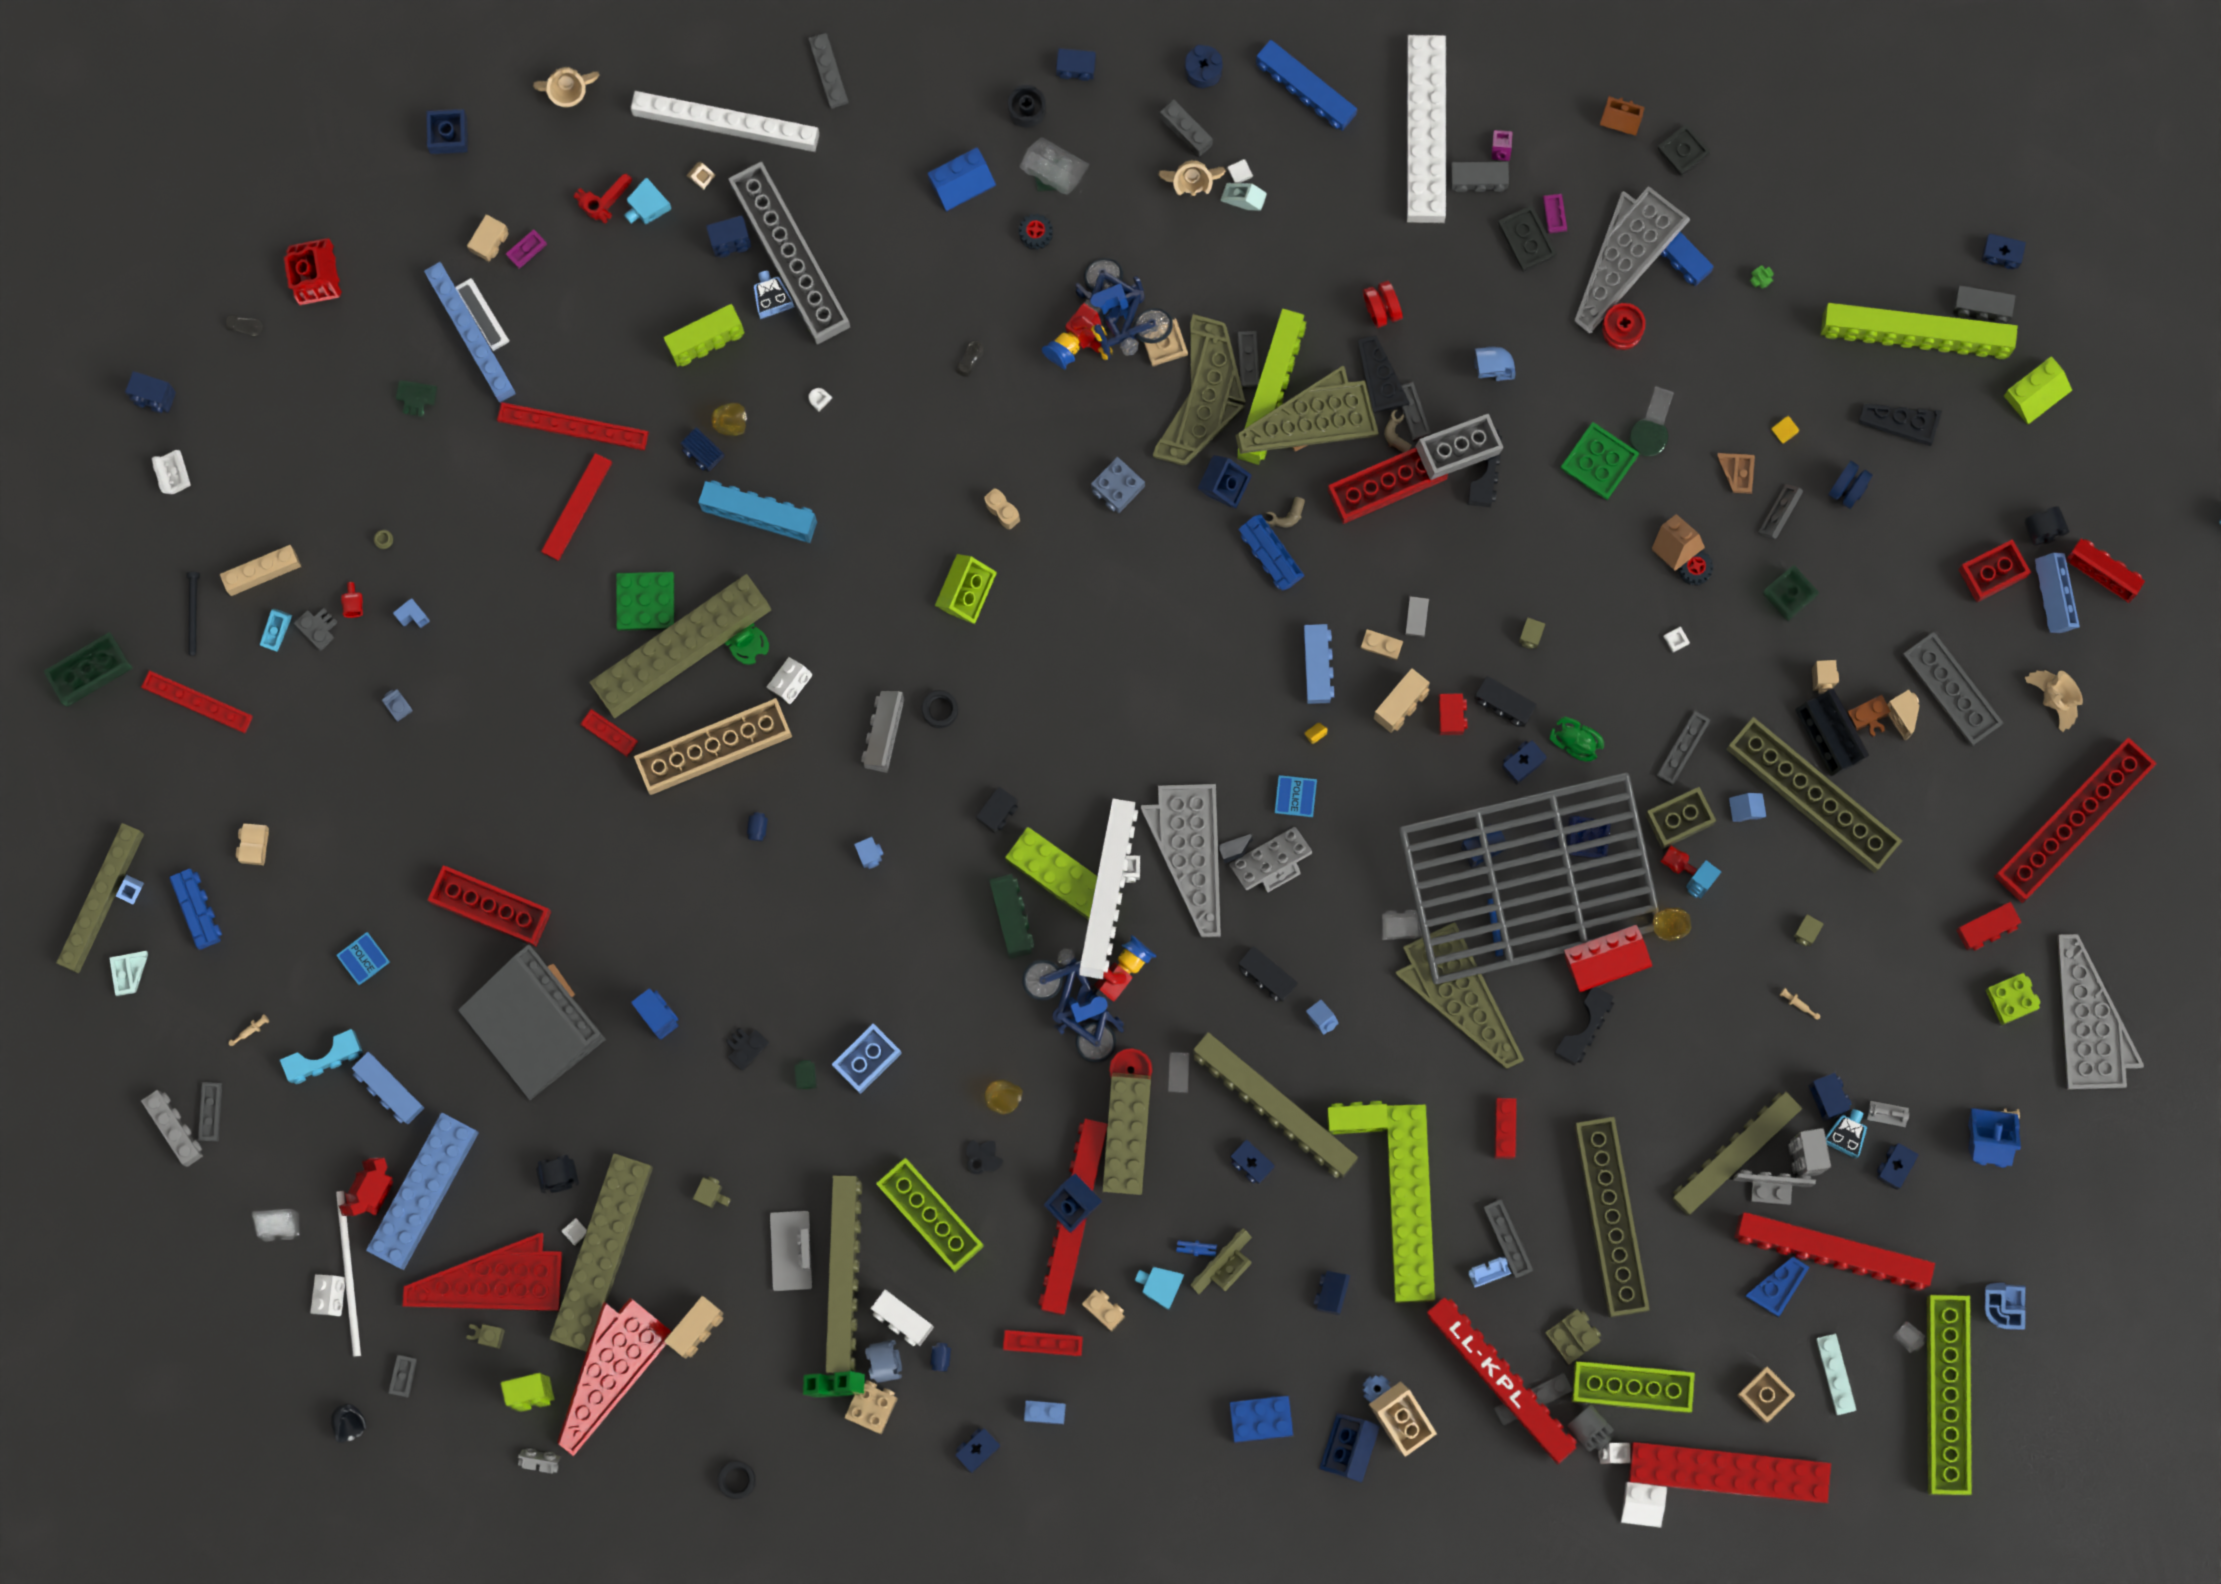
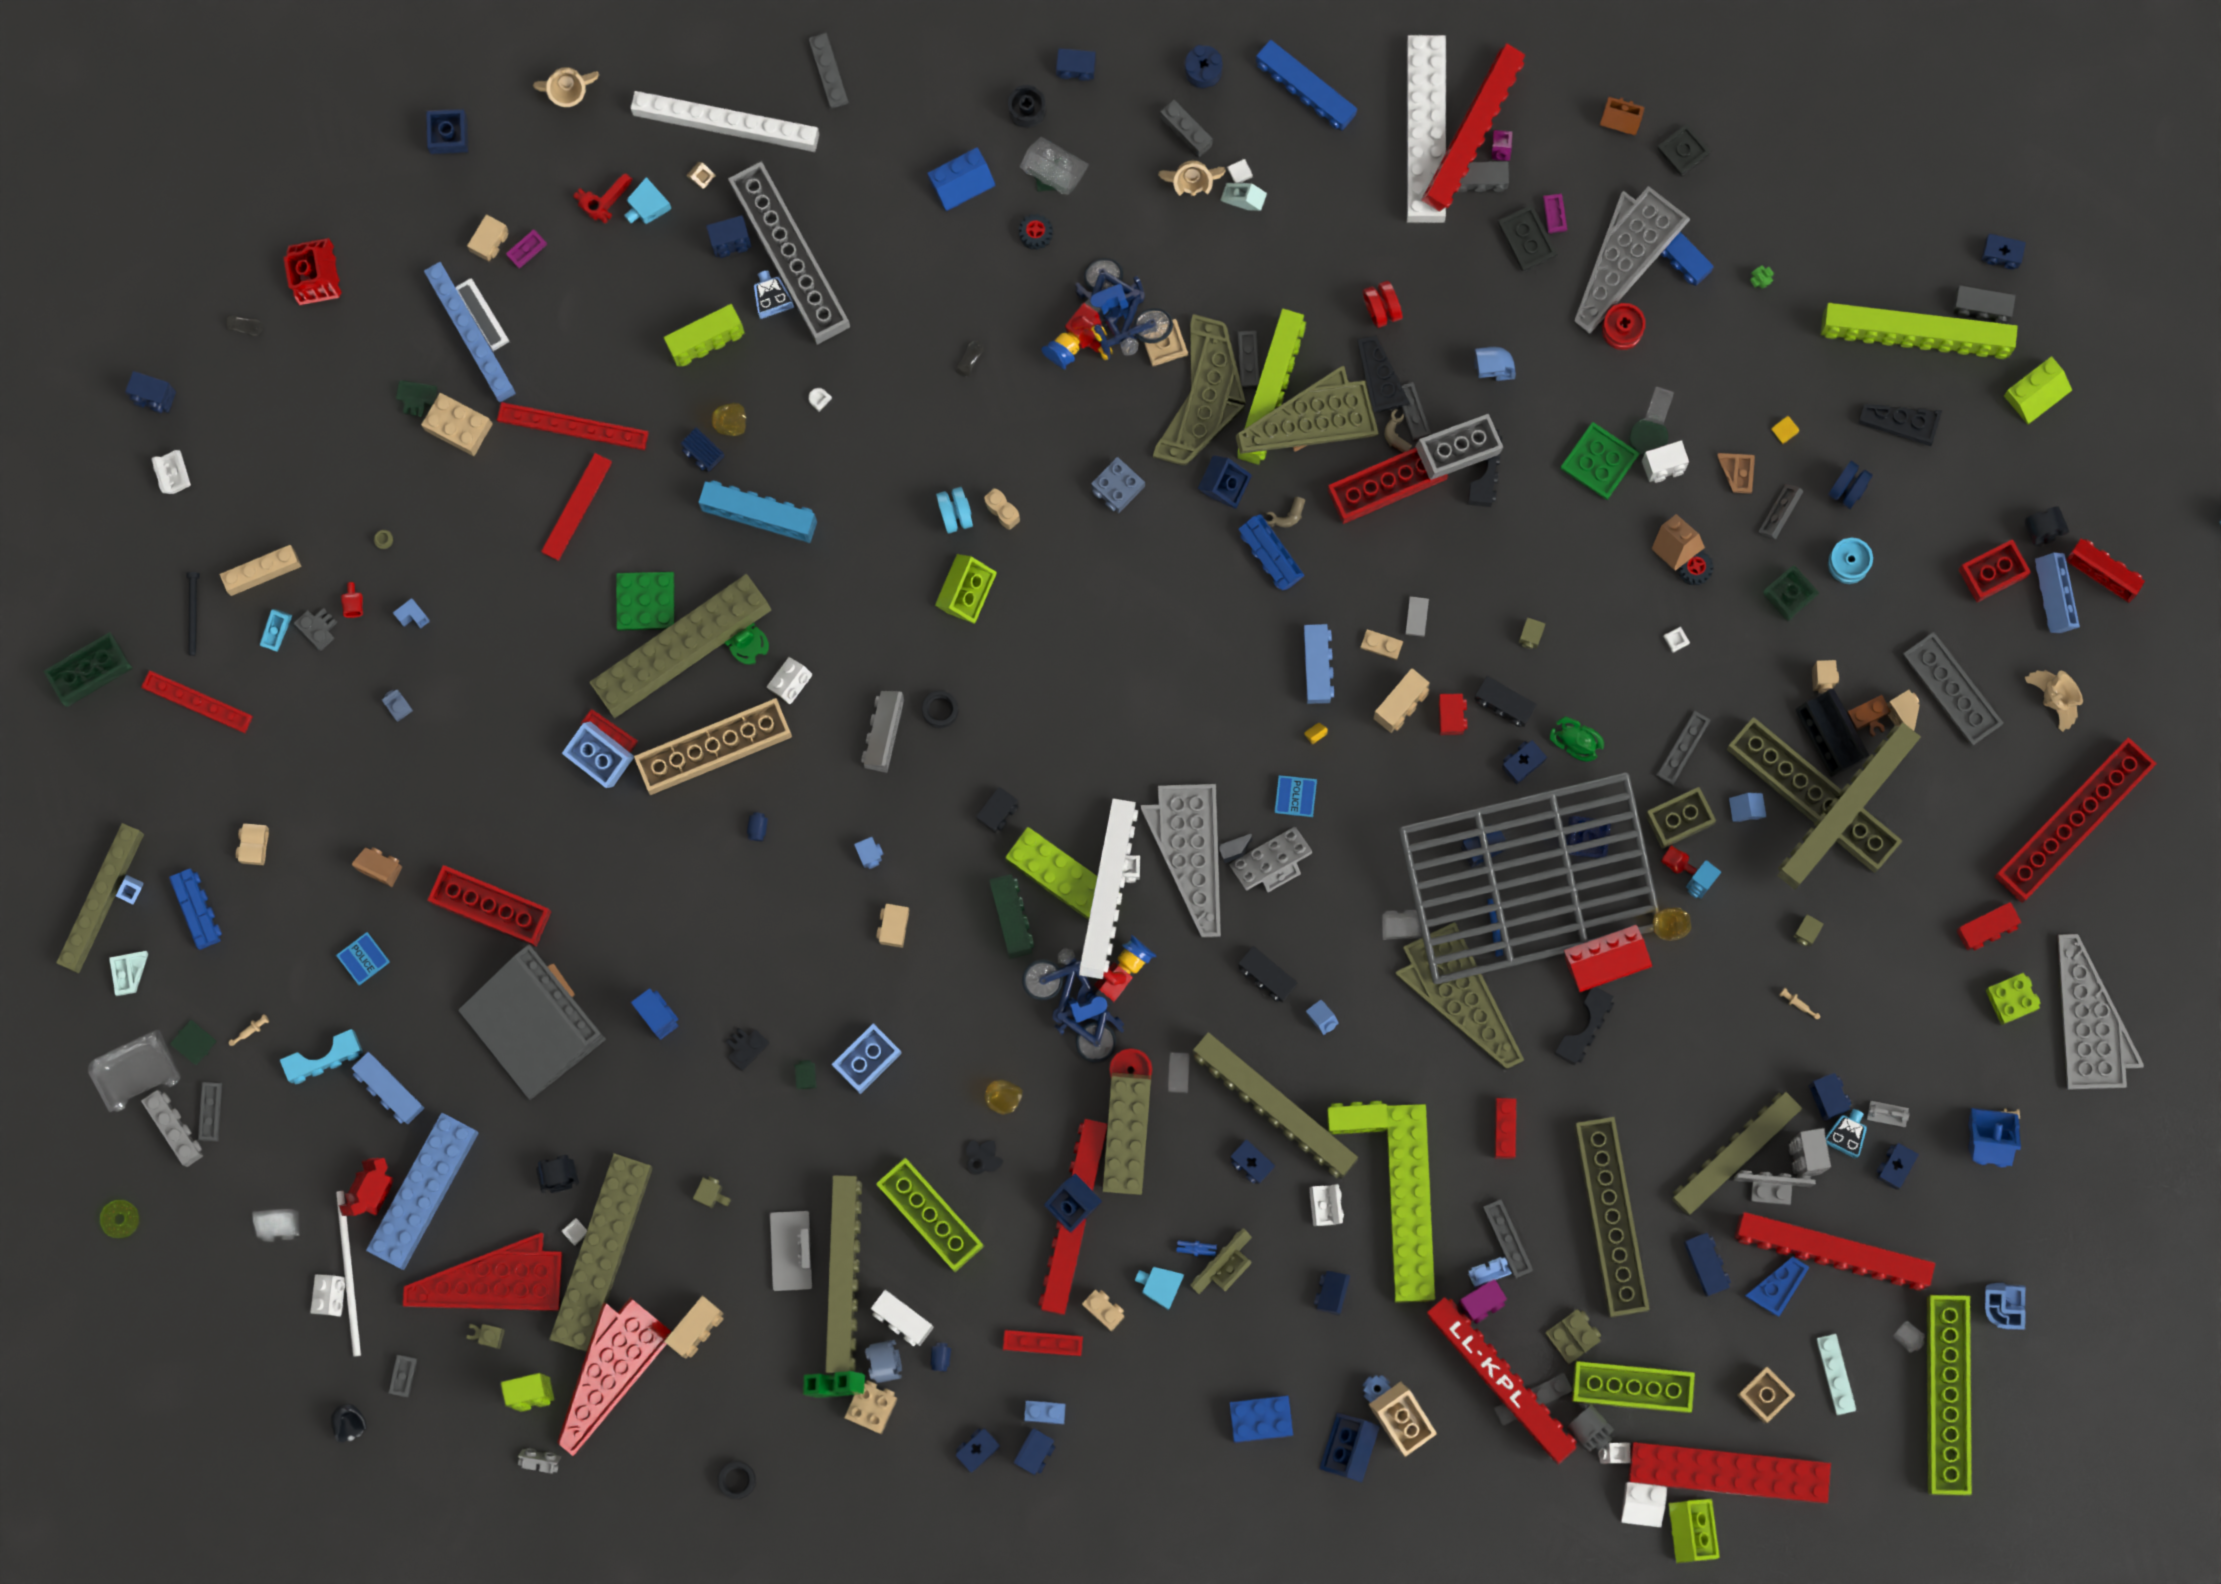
(130, 1223): none -> clear neon green tile
(133, 1070): none -> clear windscreen
(193, 1042): none -> clear green piece
(377, 866): none -> medium nougat slope
(457, 424): none -> tan brick
(598, 754): none -> light blue brick
(893, 925): none -> tan brick
(953, 510): none -> medium azure wheel
(1034, 1452): none -> dark blue slope
(1326, 1205): none -> white bracket
(1473, 127): none -> red brick
(1482, 1301): none -> magenta brick
(1665, 462): none -> white brick
(1694, 1530): none -> lime slope
(1707, 1264): none -> dark blue brick
(1851, 802): none -> olive brick
(1861, 558): none -> medium azure wheel

